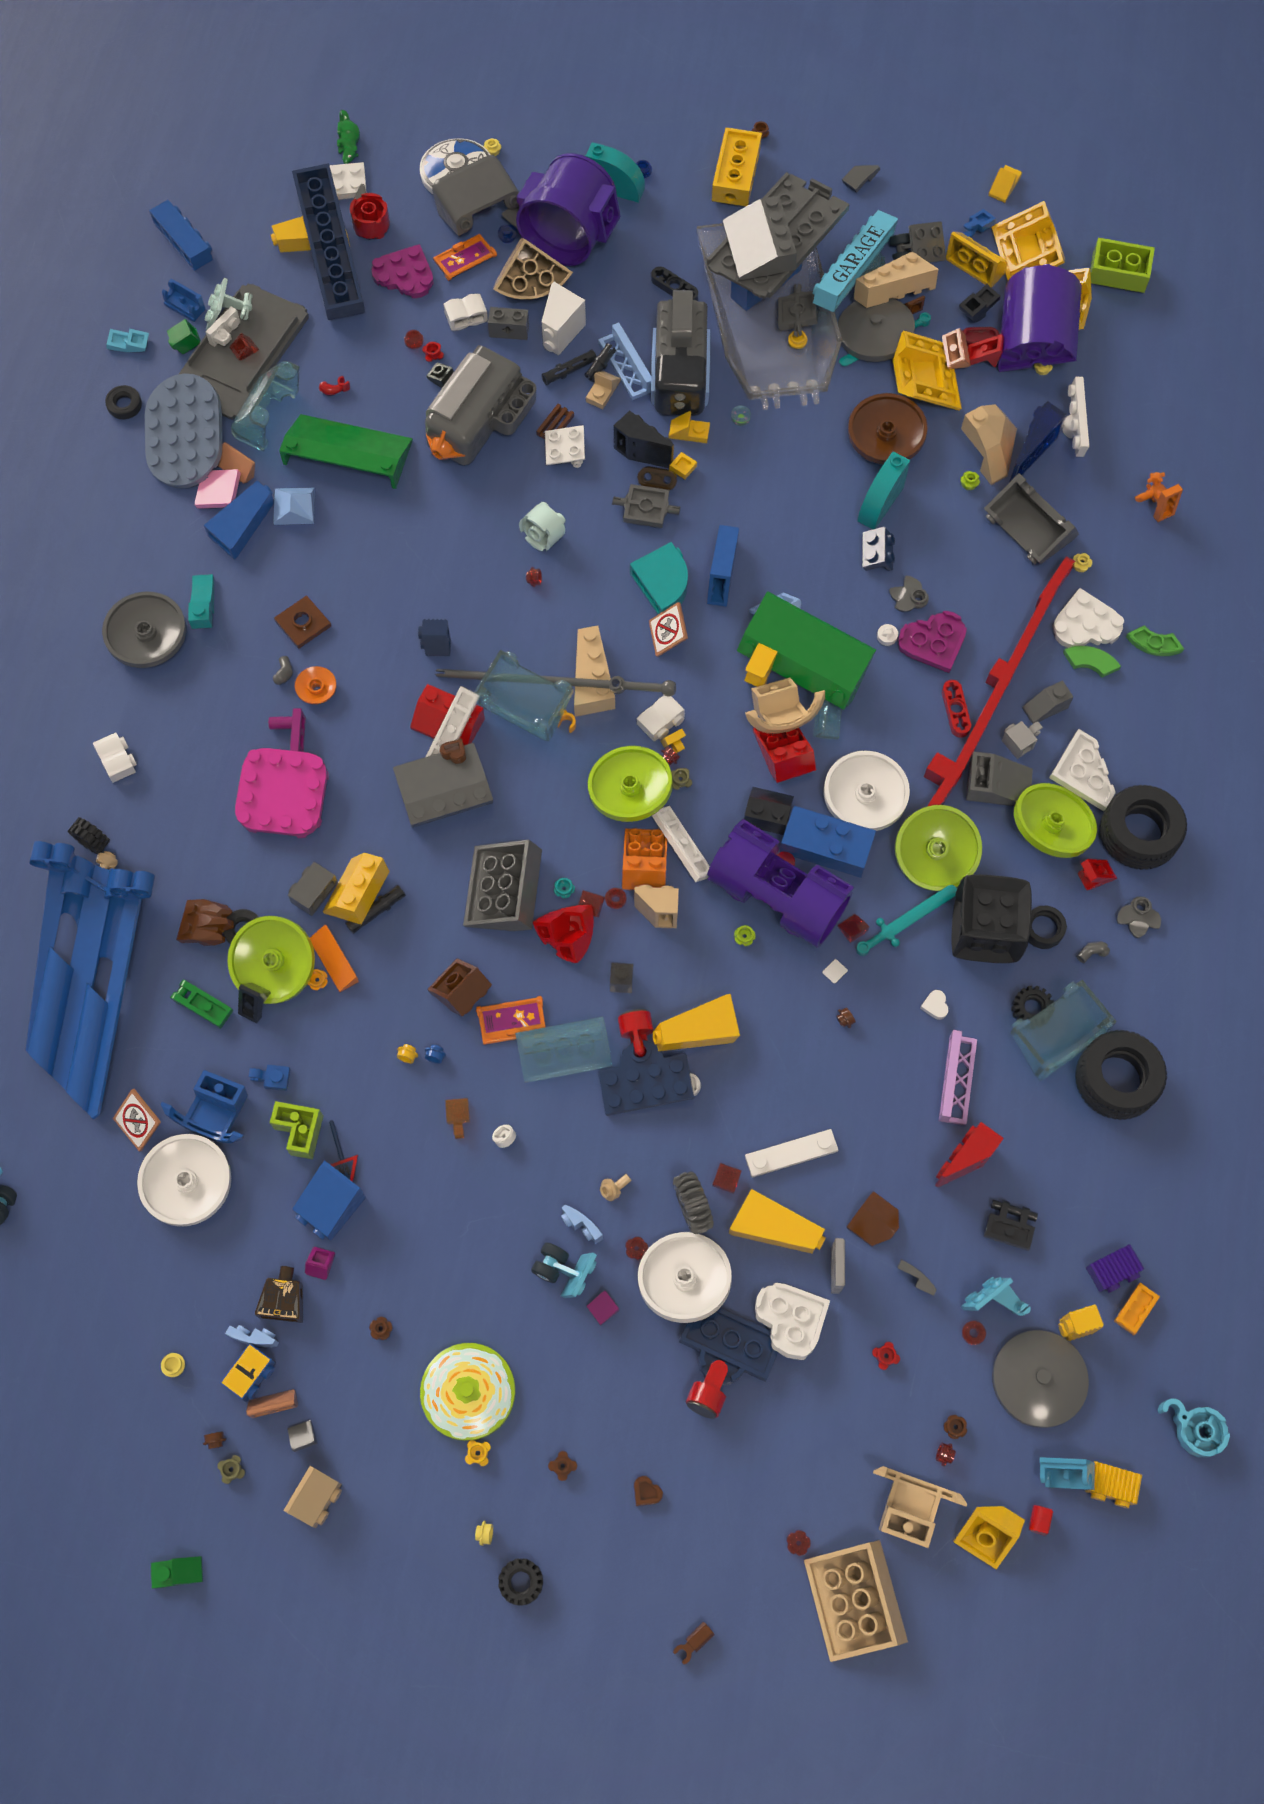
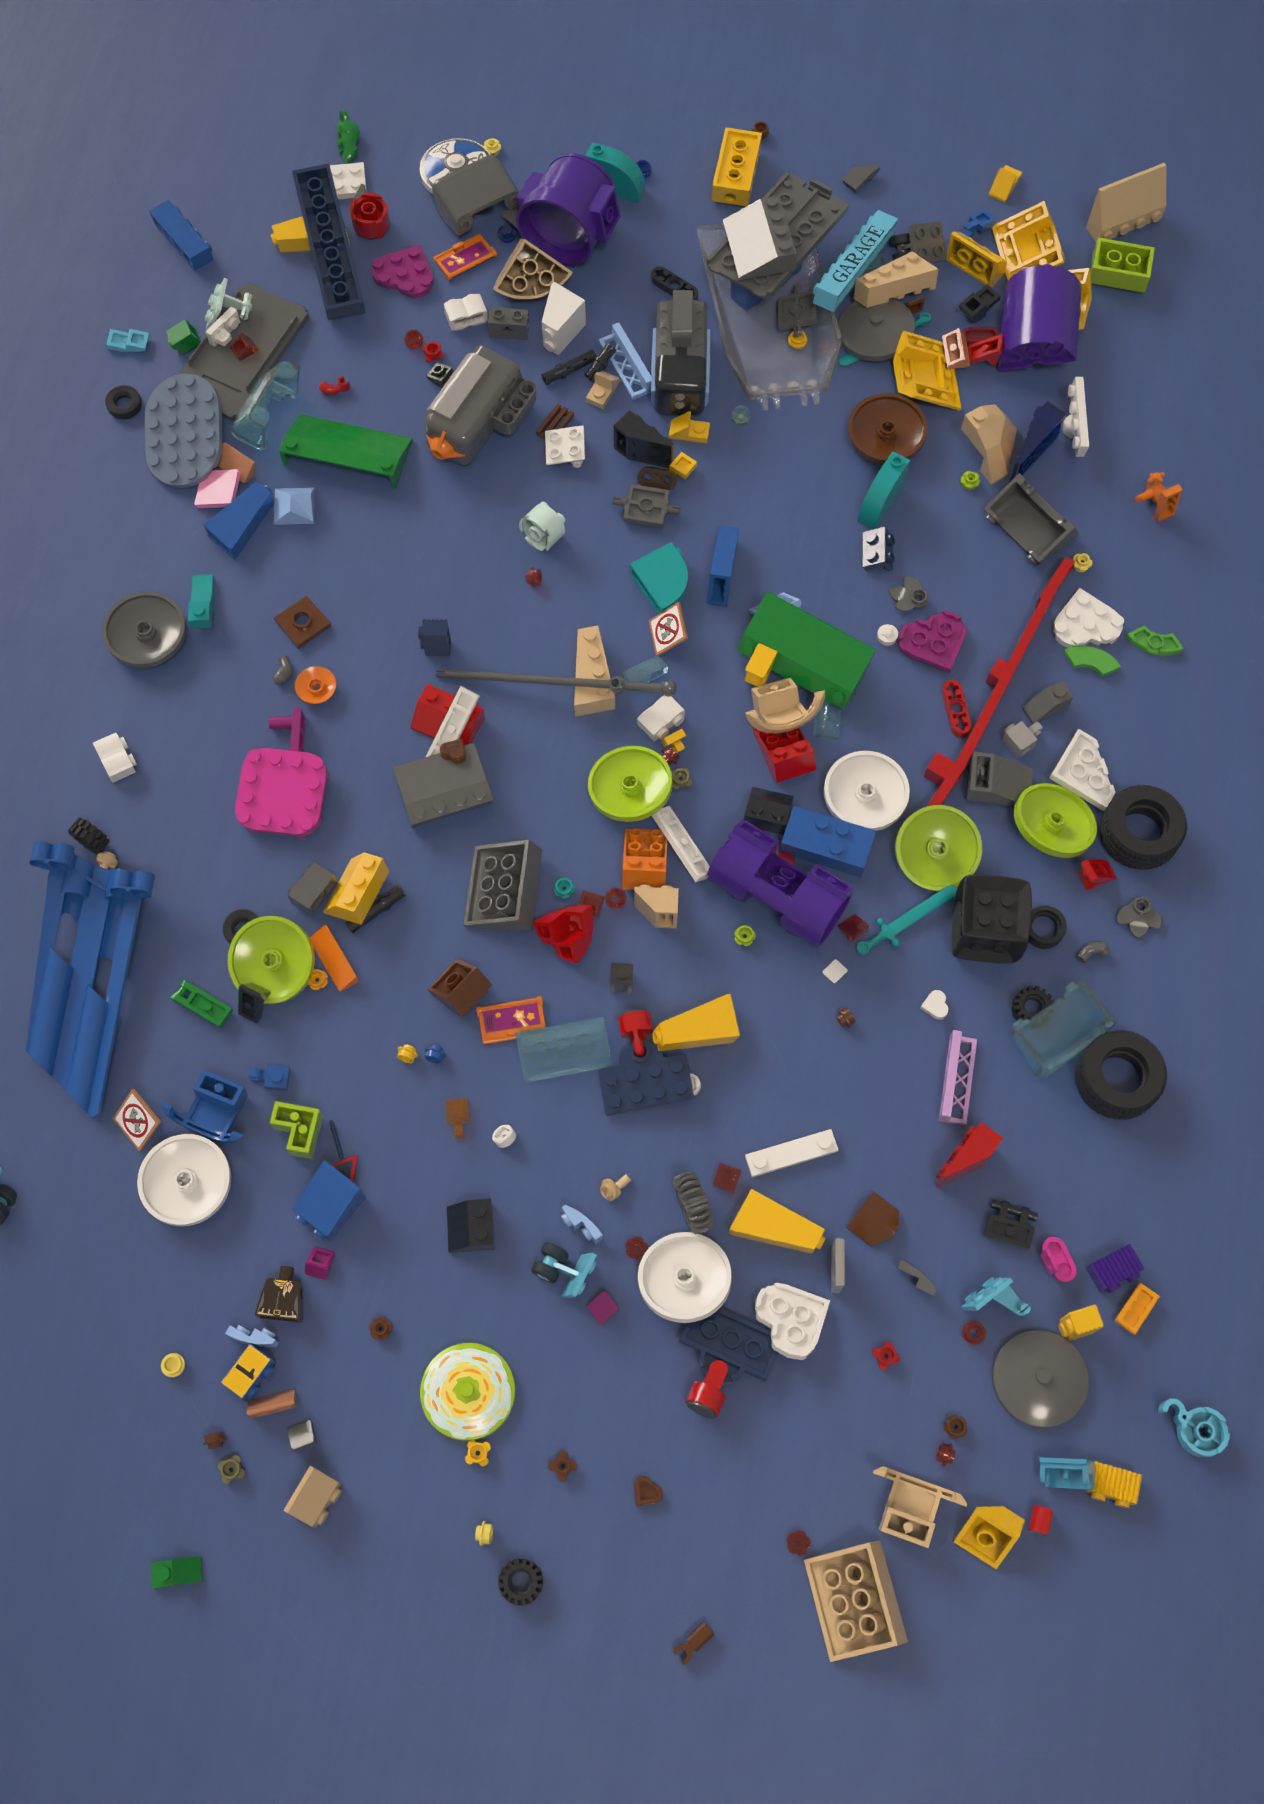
(183, 300): blue hinge -> none
(204, 922): reddish brown plate -> none
(470, 1226): none -> black slope
(523, 696): clear light blue windscreen -> none
(568, 716): light orange piece -> none
(646, 670): none -> clear light blue slope
(1042, 370): light yellow plate -> none
(1058, 1259): none -> dark pink bracket
(1128, 204): none -> tan slope

